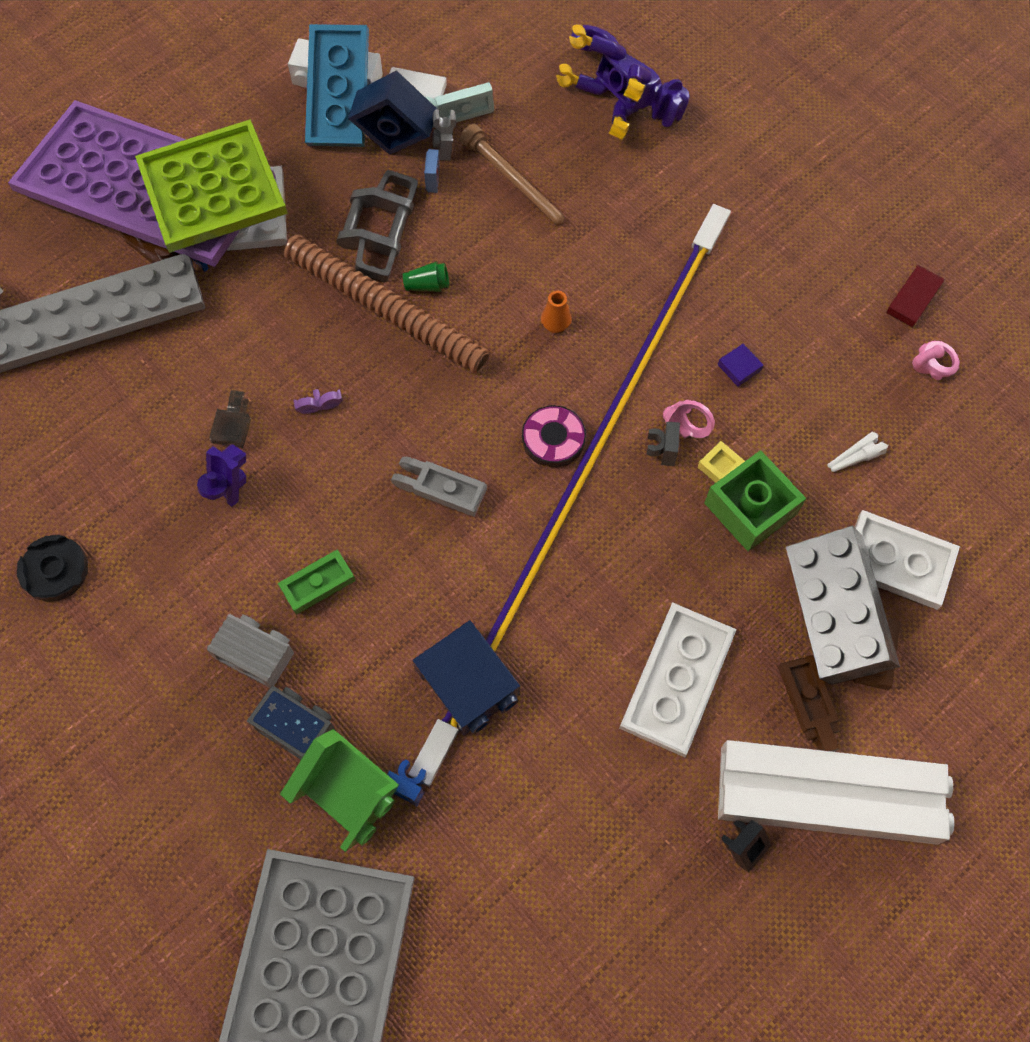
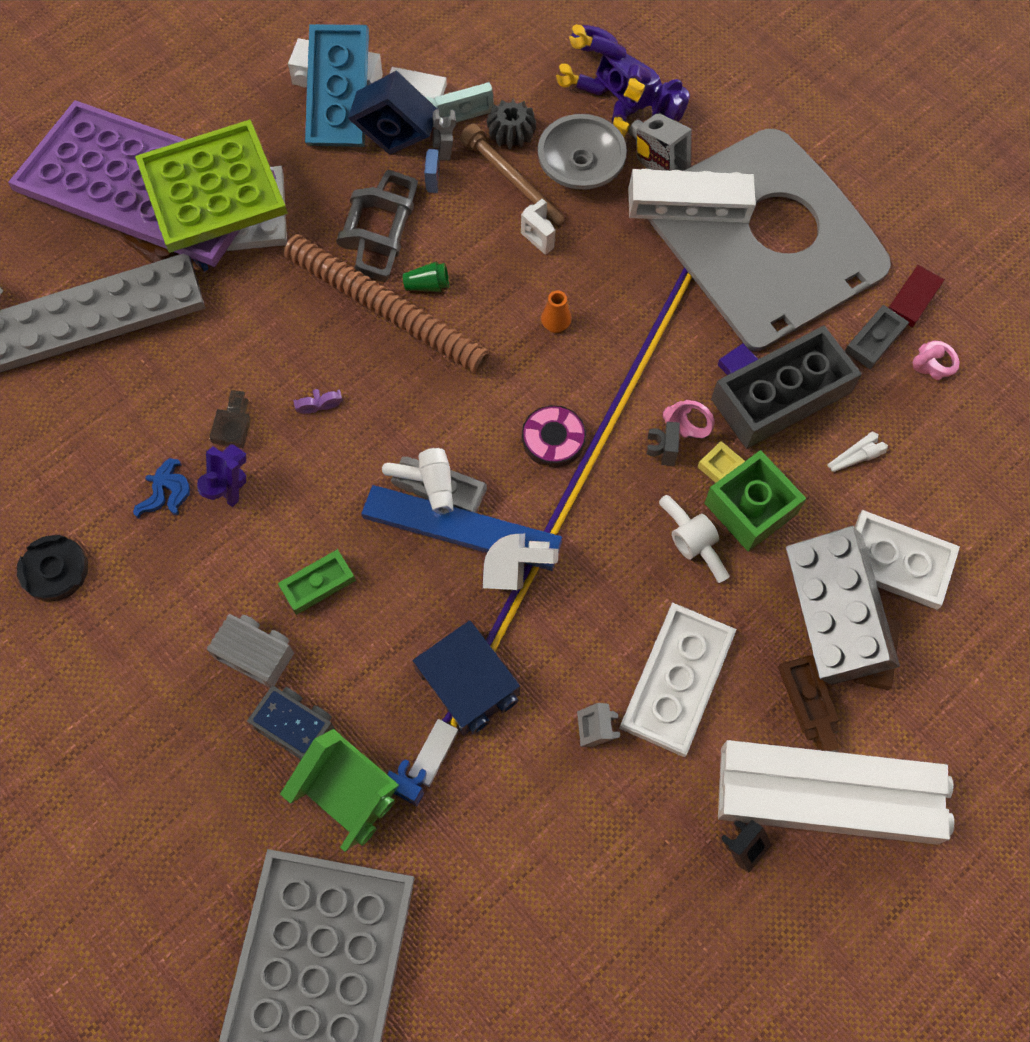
(165, 478): none -> blue piece
(433, 472): none -> white piece
(455, 527): none -> blue tile
(506, 561): none -> white brick
(511, 124): none -> dark grey gear
(537, 228): none -> white bracket
(582, 151): none -> light grey dish
(596, 725): none -> light grey tile
(662, 143): none -> light grey torso
(691, 195): none -> white brick
(695, 537): none -> white piece
(760, 285): none -> light grey door
(785, 386): none -> dark grey brick
(876, 337): none -> dark grey plate

